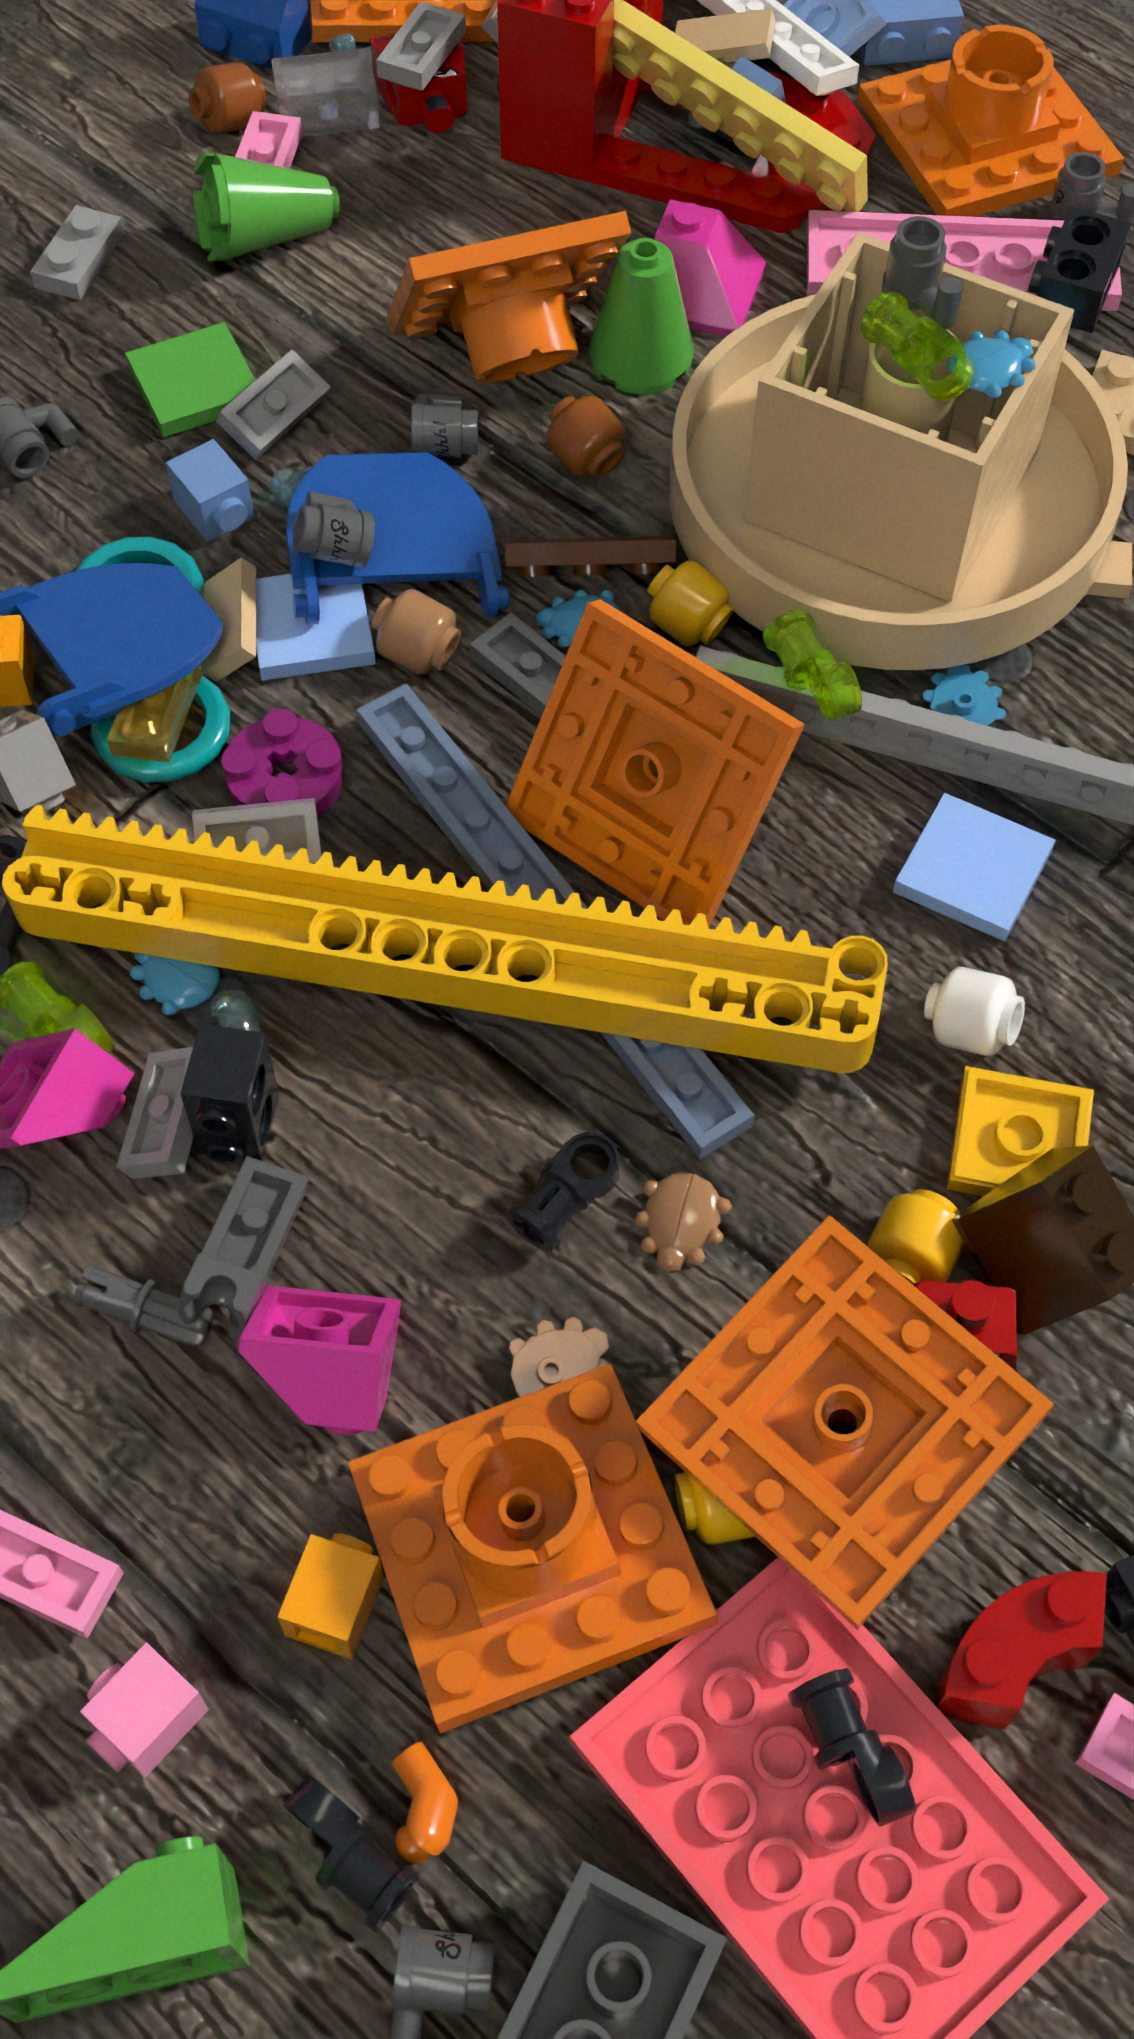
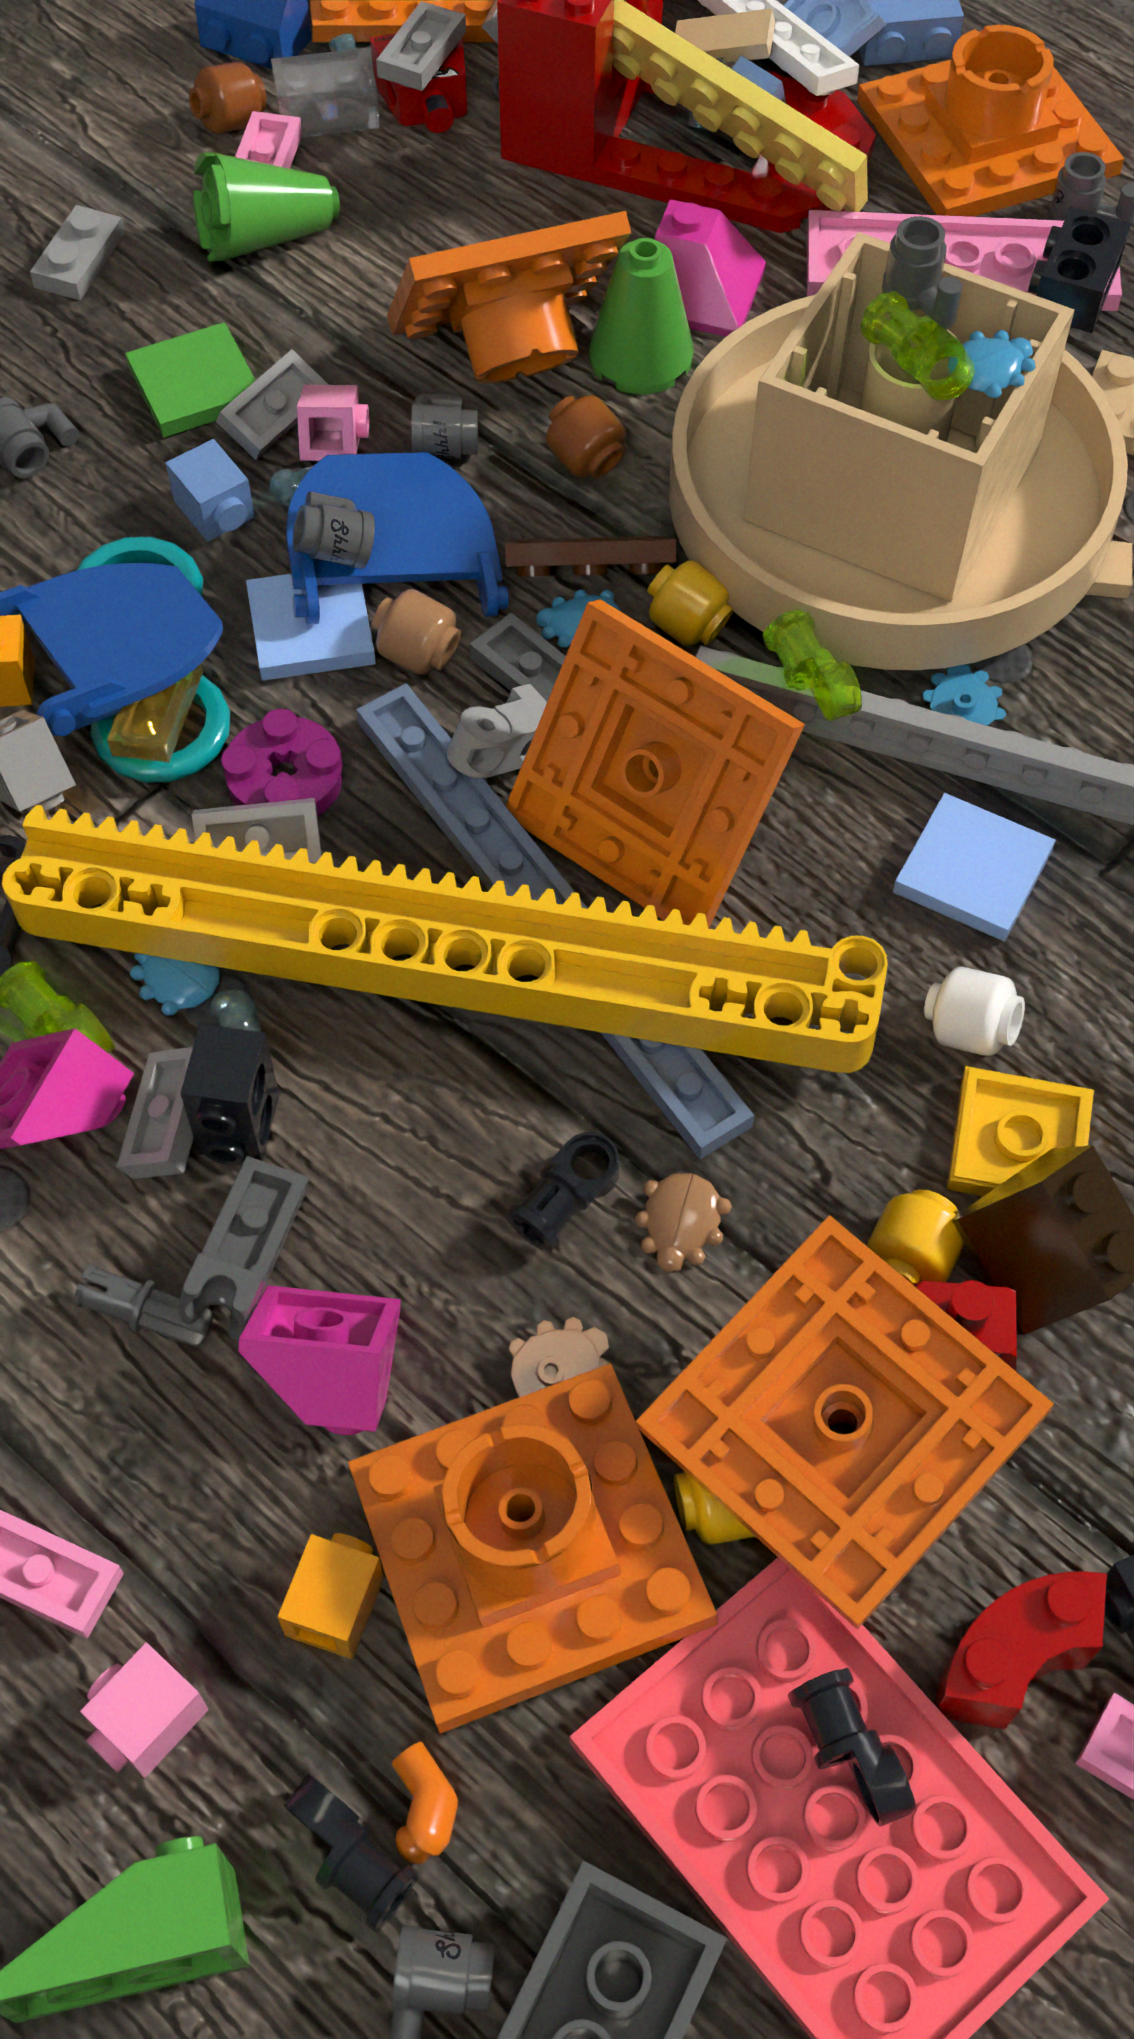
(234, 601): tan tile -> none
(330, 421): none -> bright pink brick
(496, 738): none -> light grey leg

